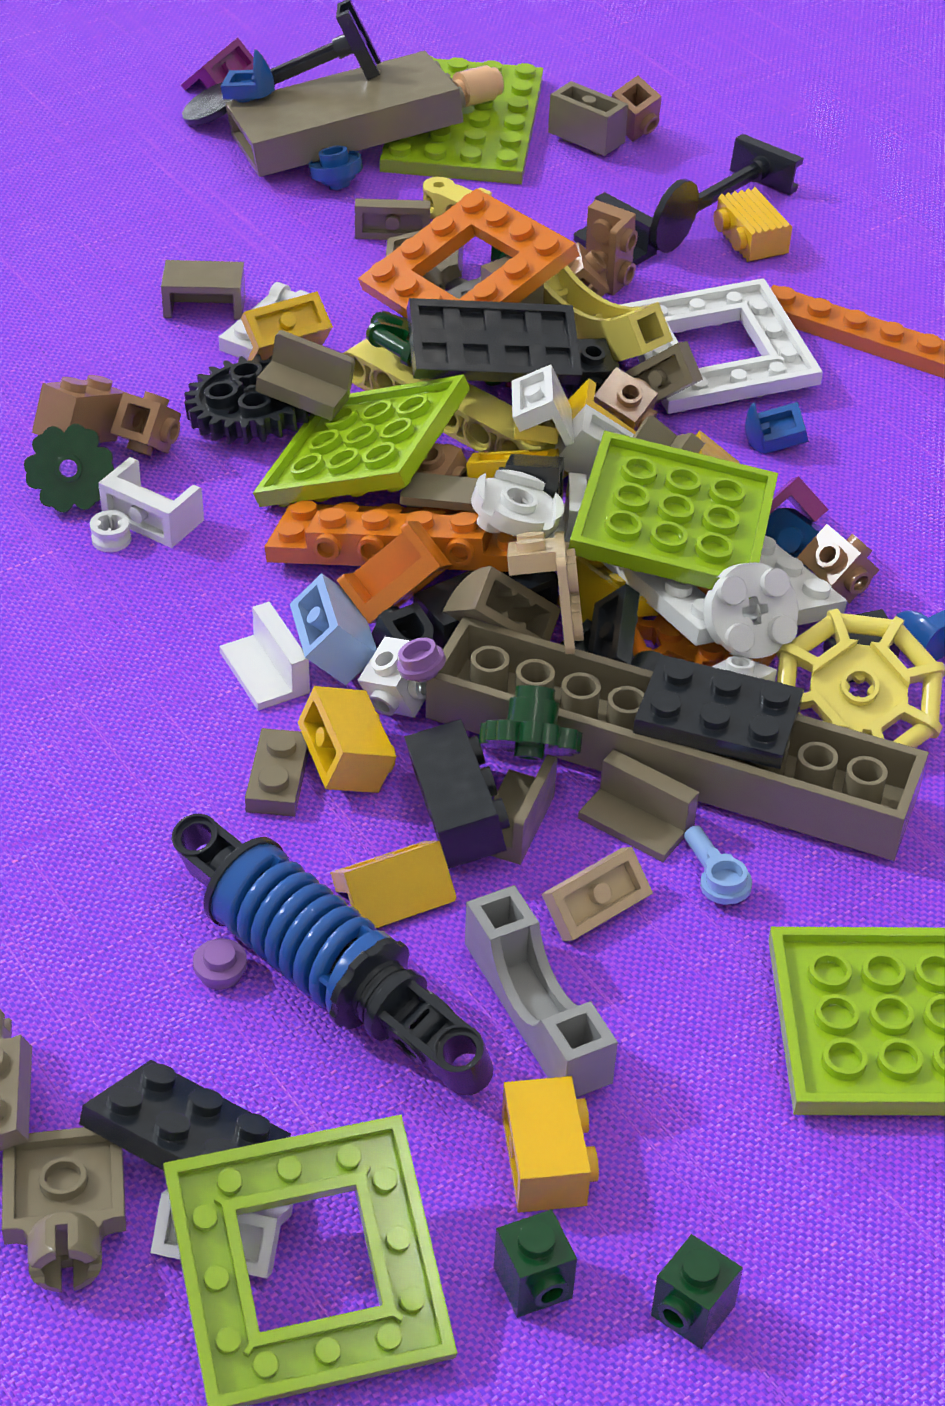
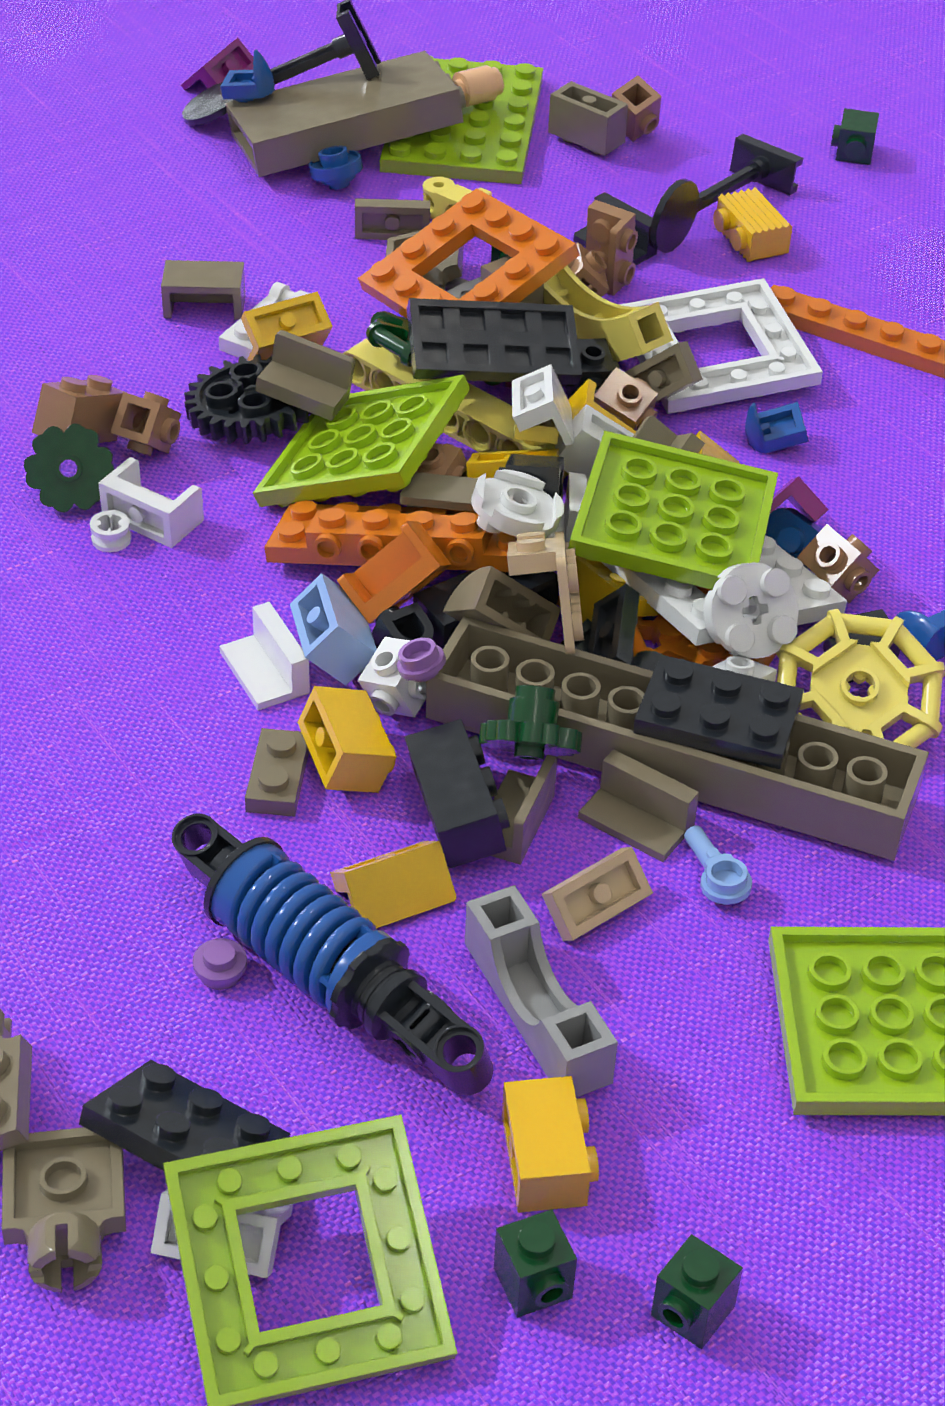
(855, 136): none -> brick

